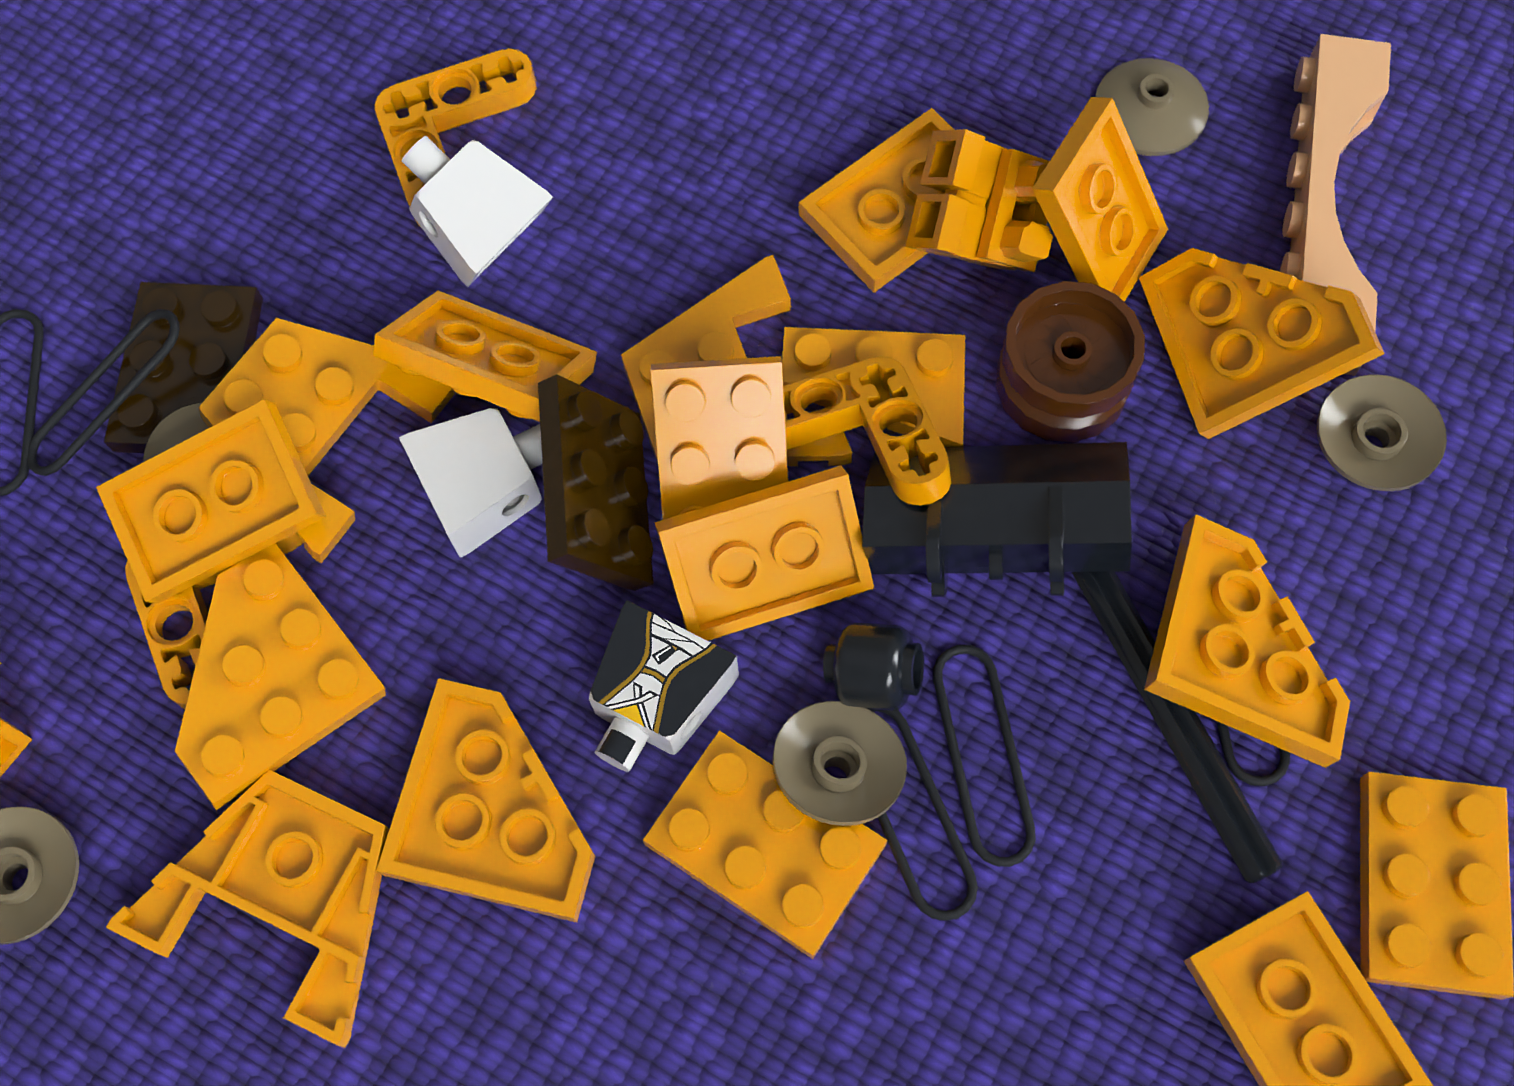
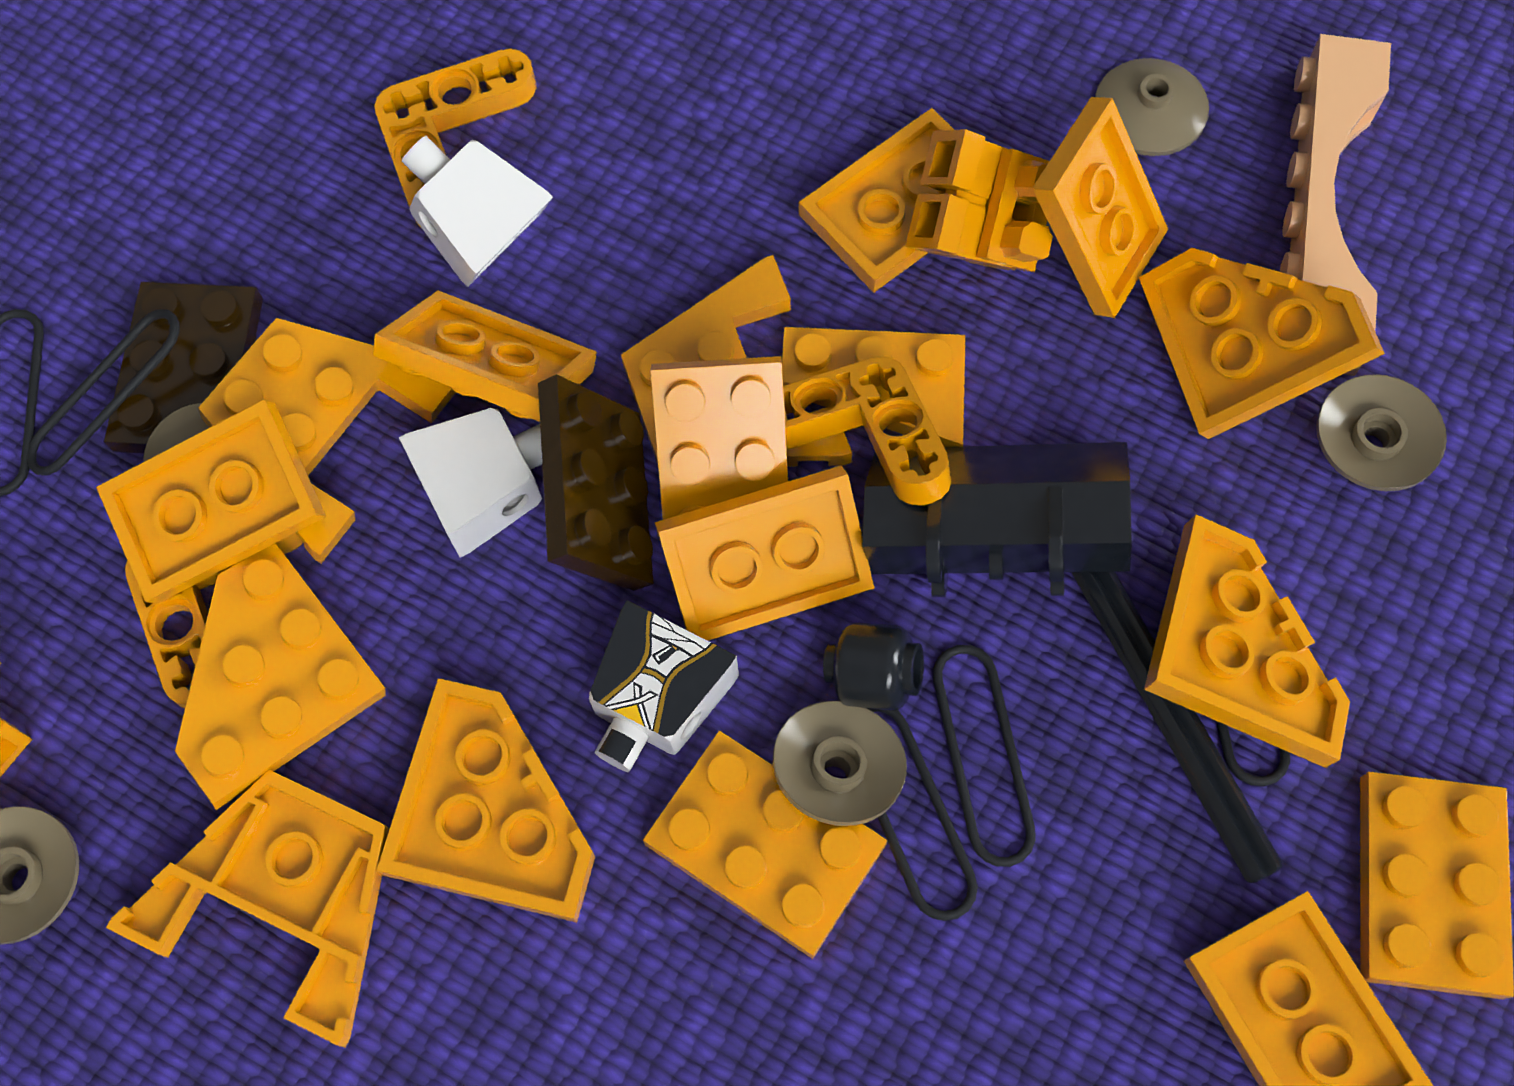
(1069, 361): reddish brown wheel -> none

